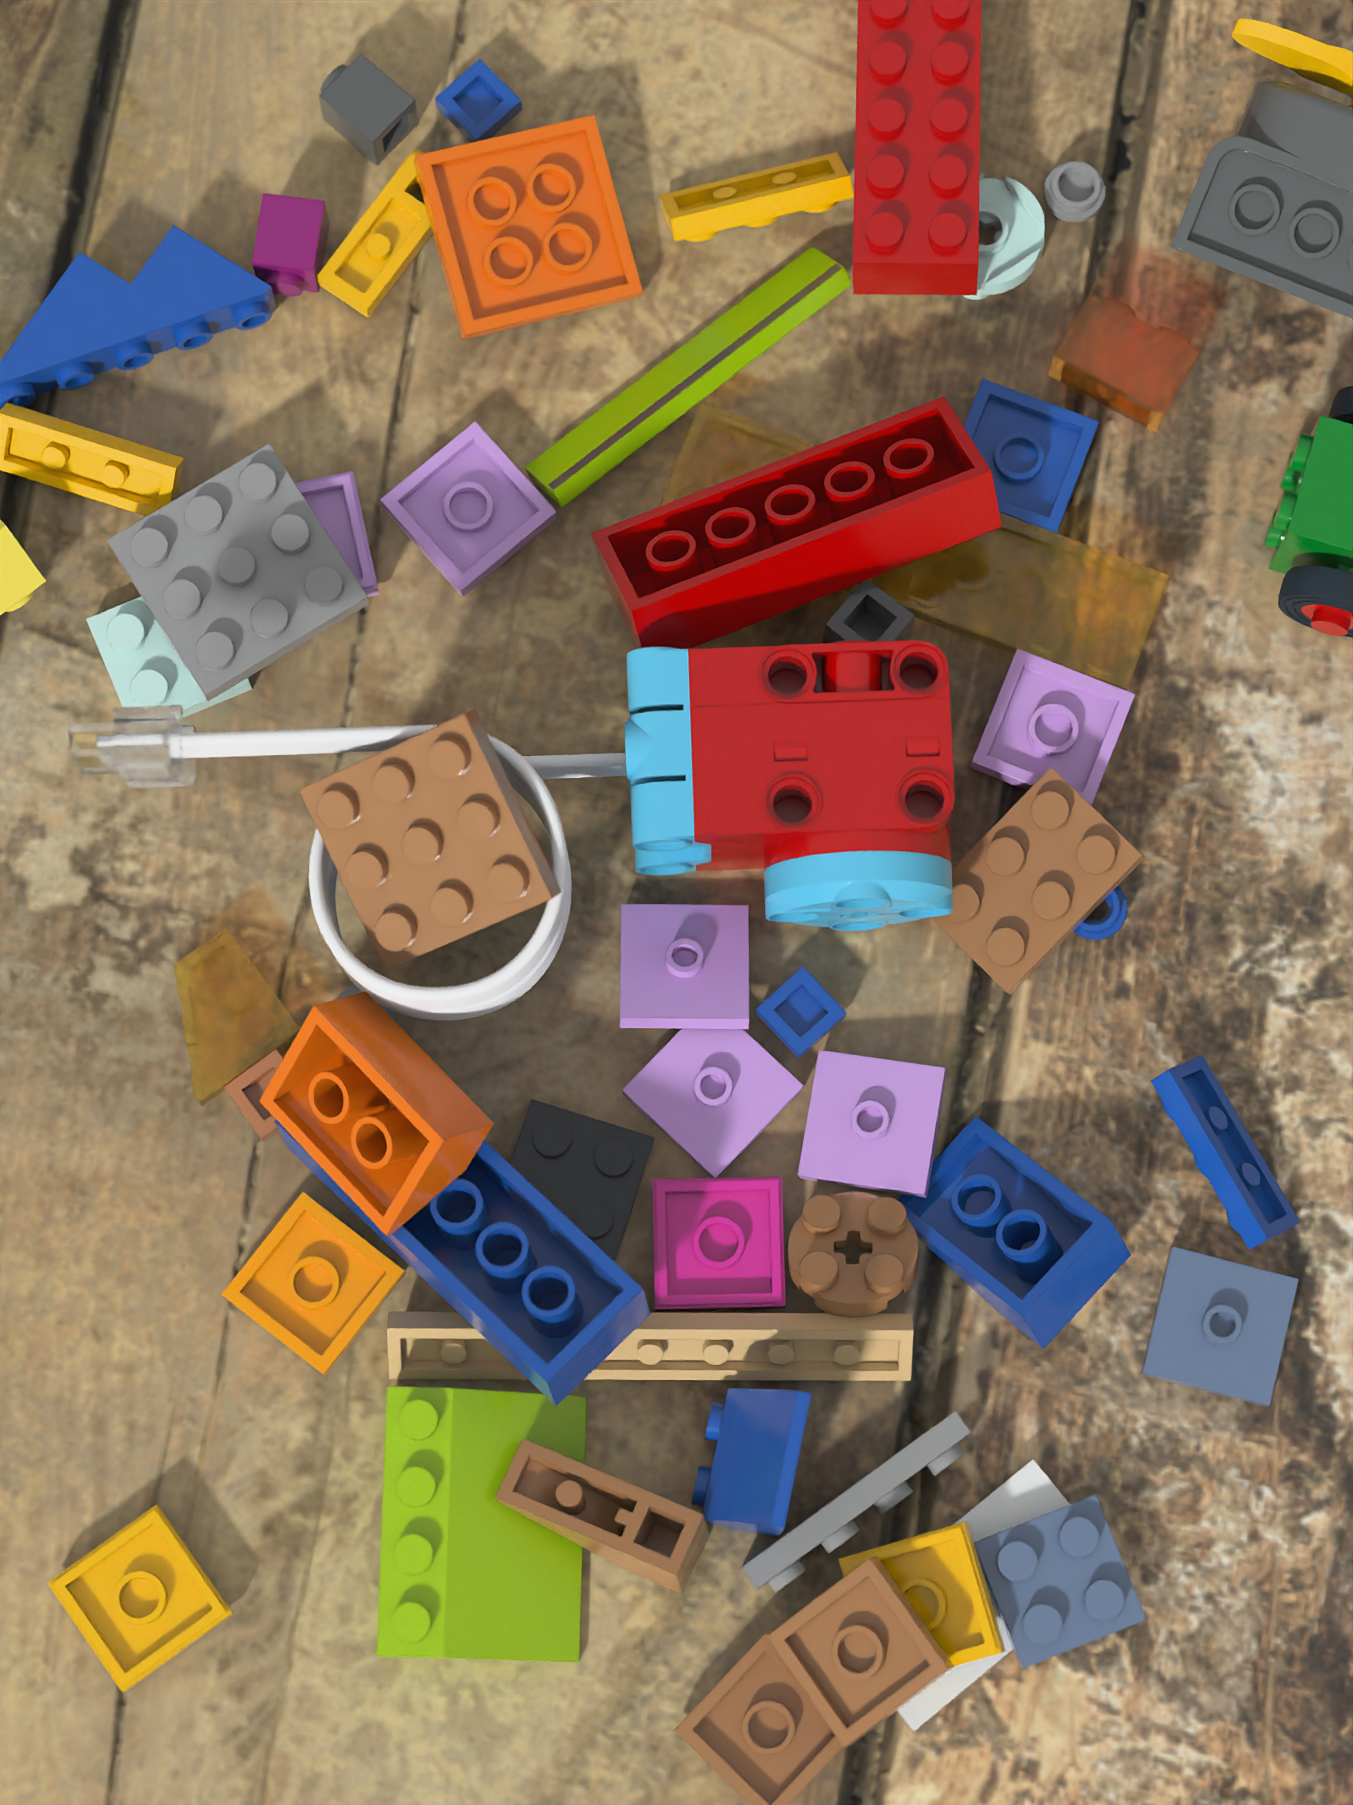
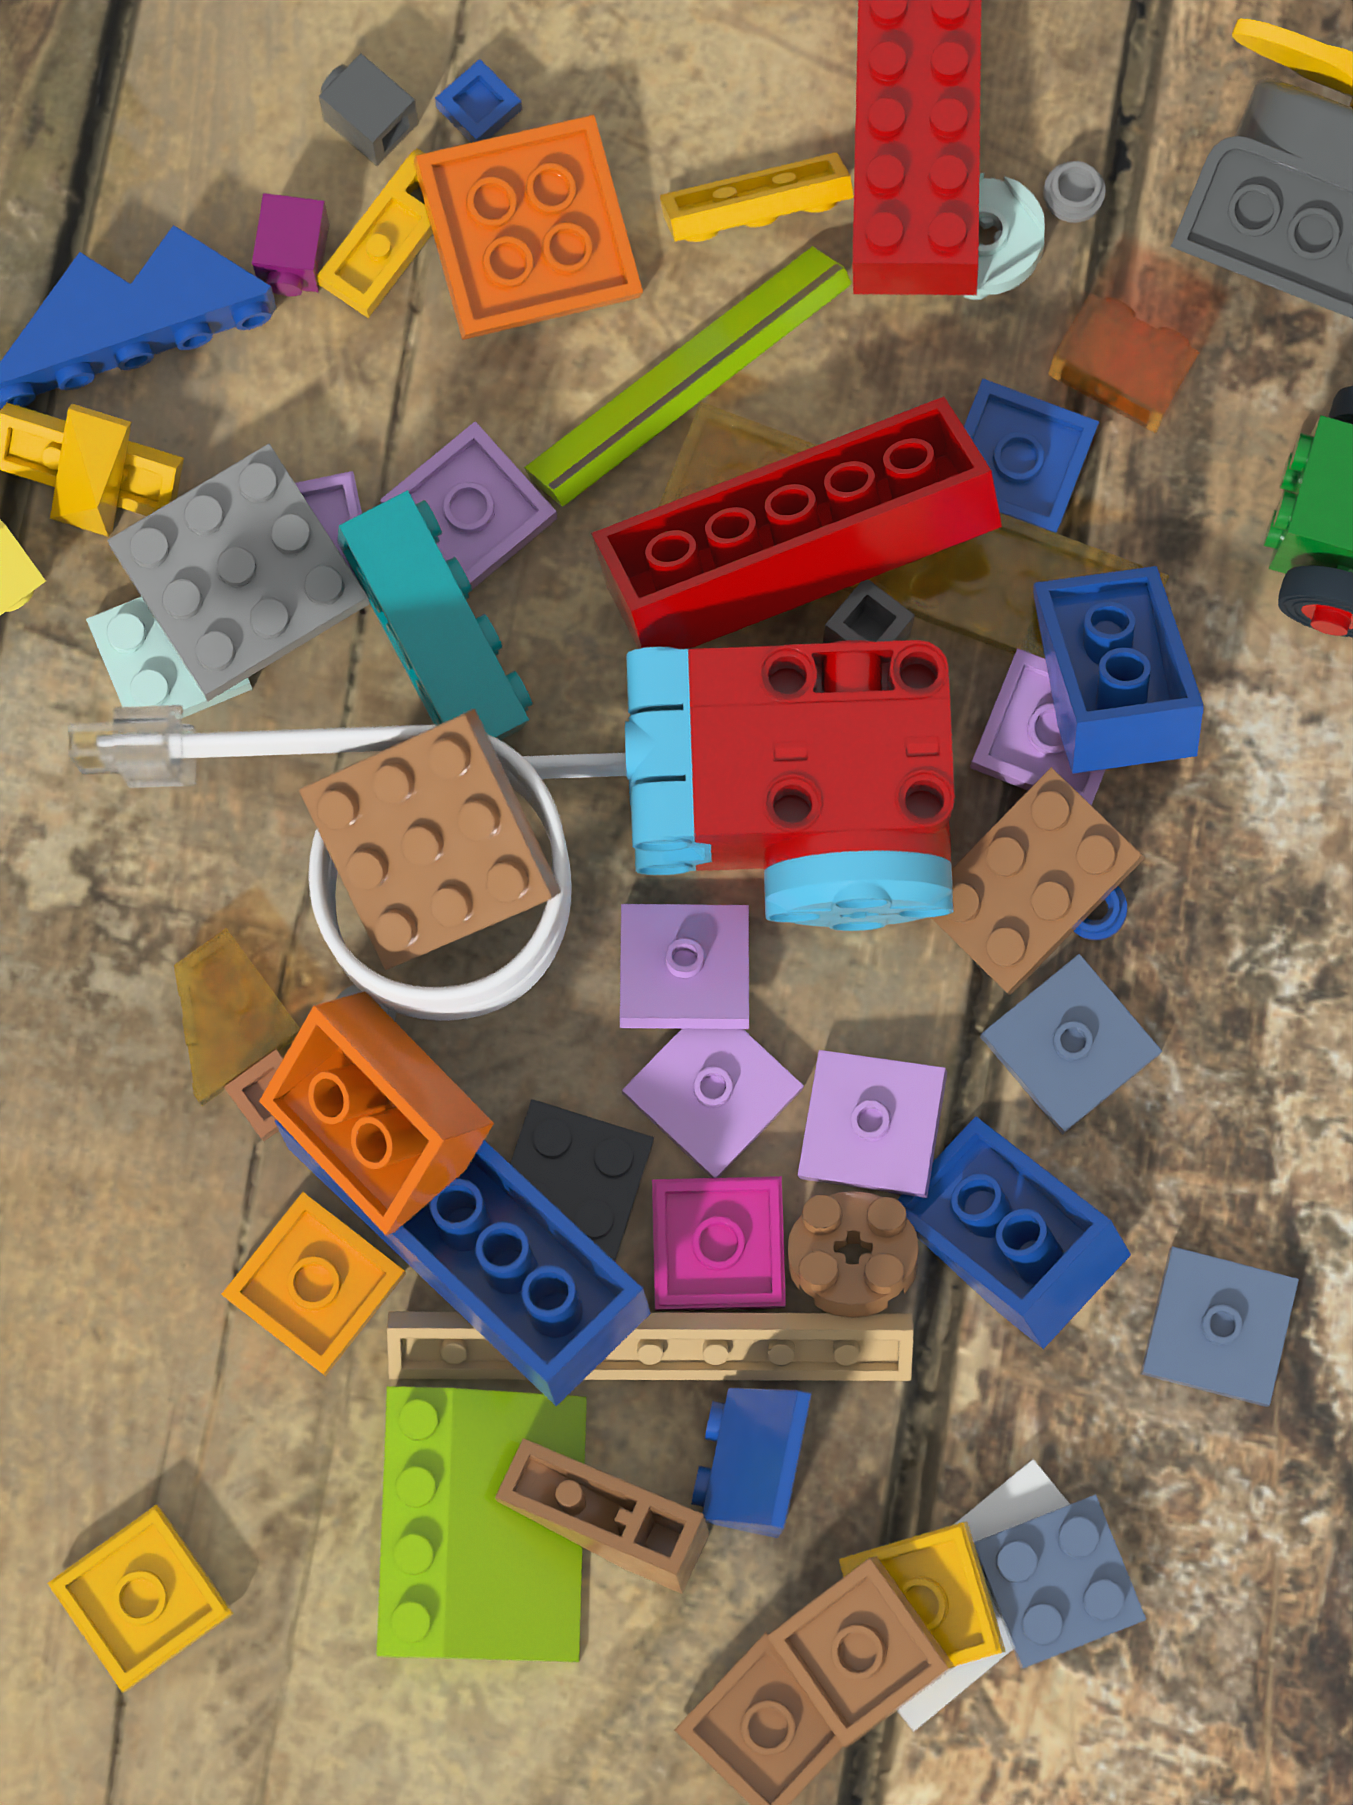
(90, 469): none -> yellow slope
(428, 618): none -> teal brick
(800, 1012): blue plate -> none
(881, 1488): light grey plate -> none
(1070, 1044): none -> sand blue plate
(1117, 670): none -> blue slope
(1225, 1152): blue plate -> none

